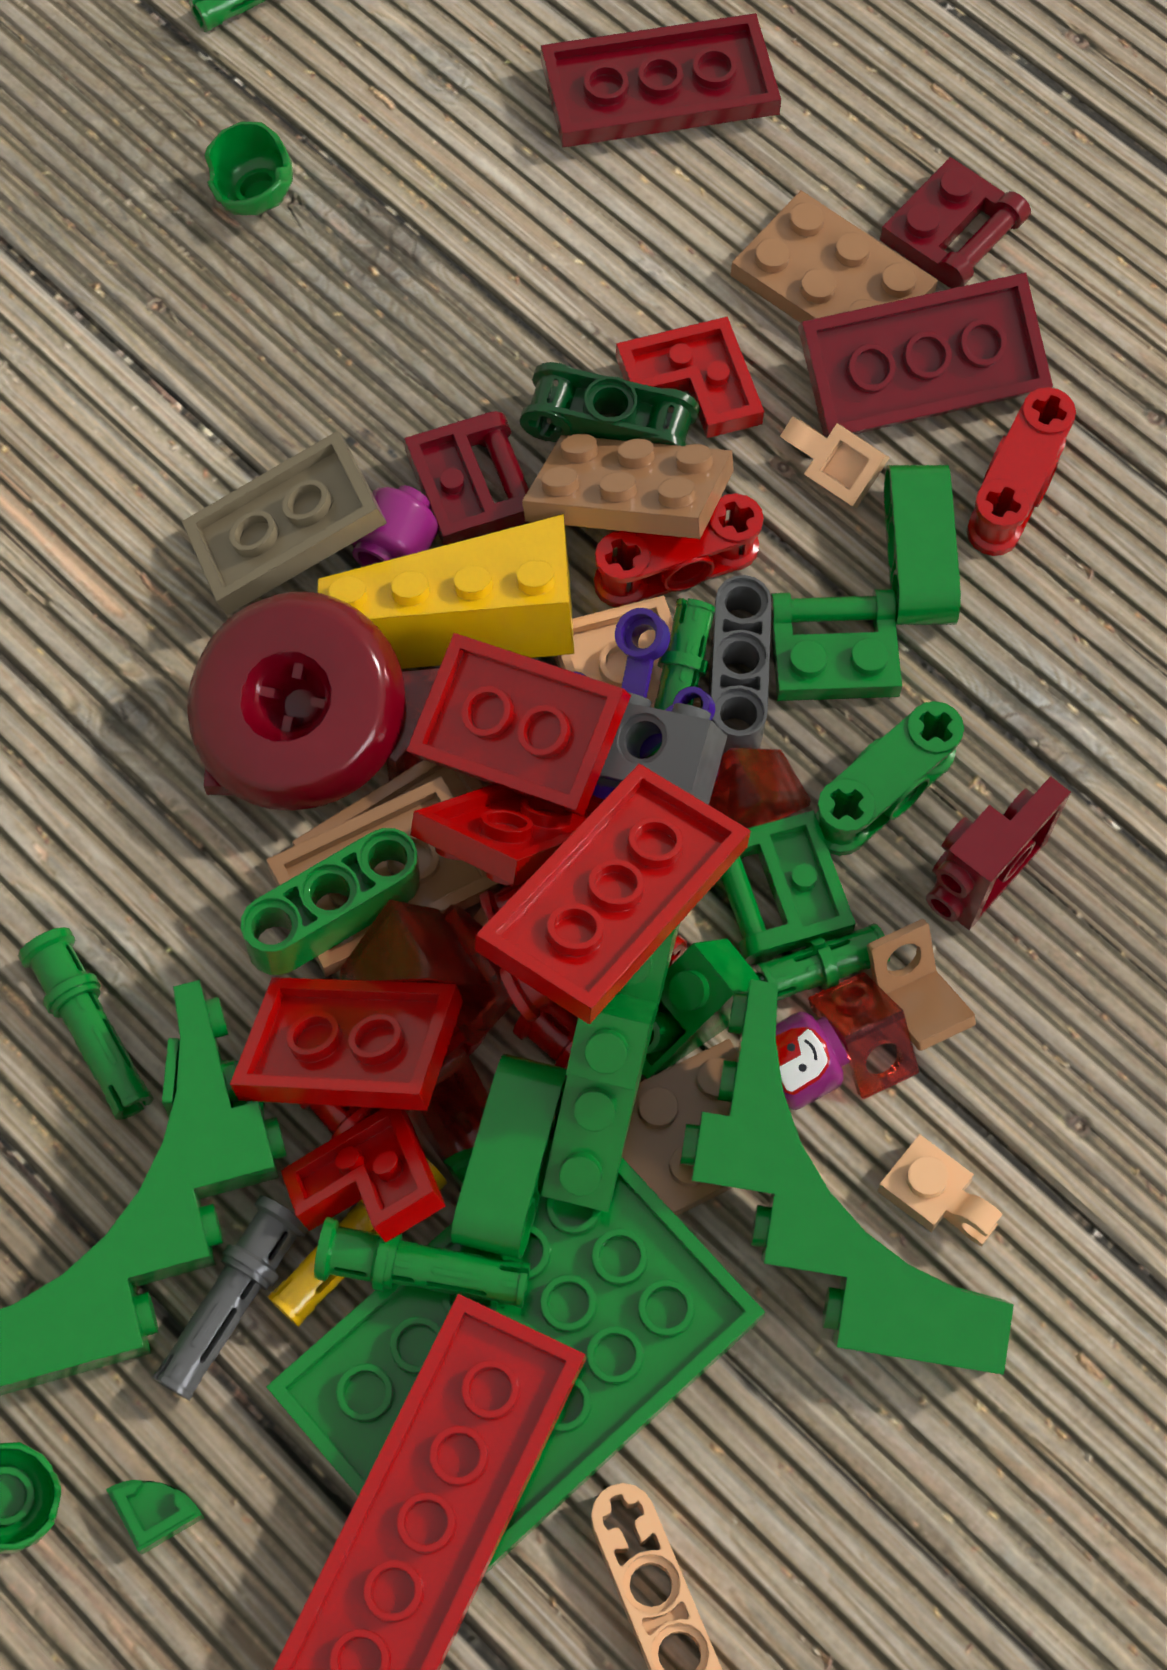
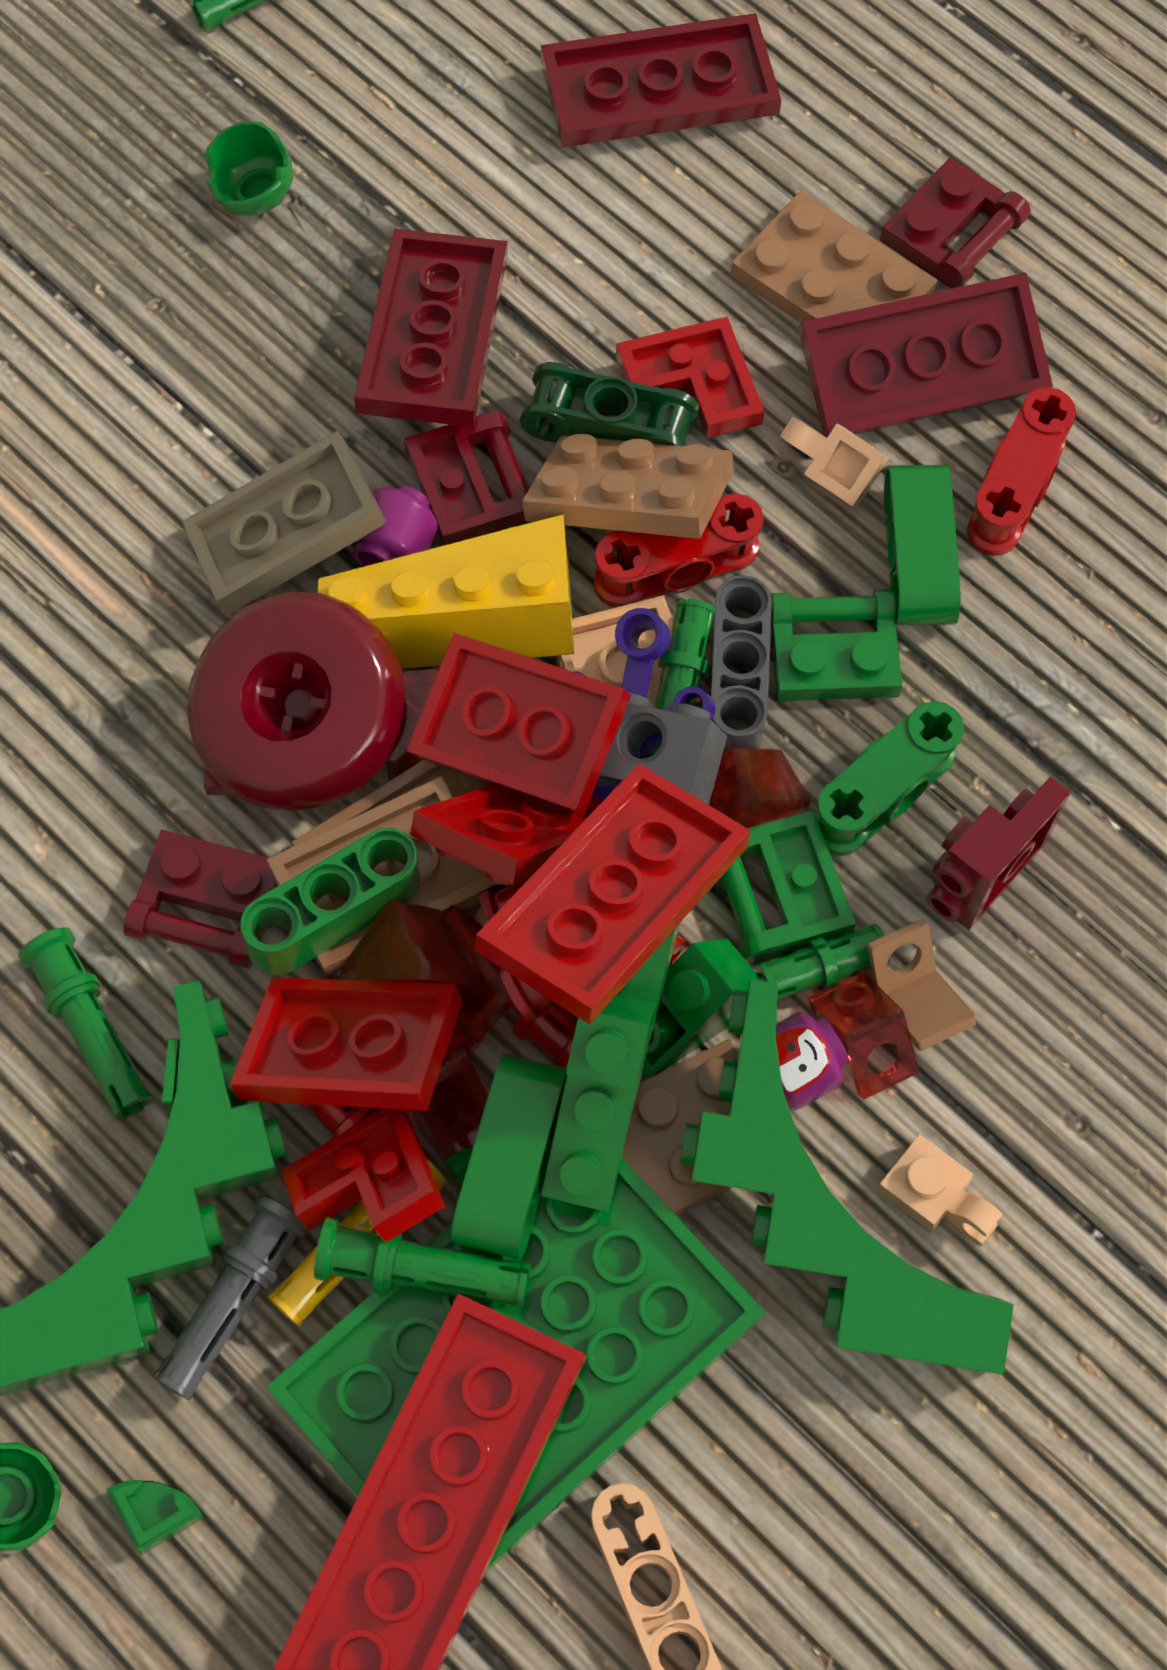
(203, 879): none -> dark red plate
(432, 328): none -> dark red plate

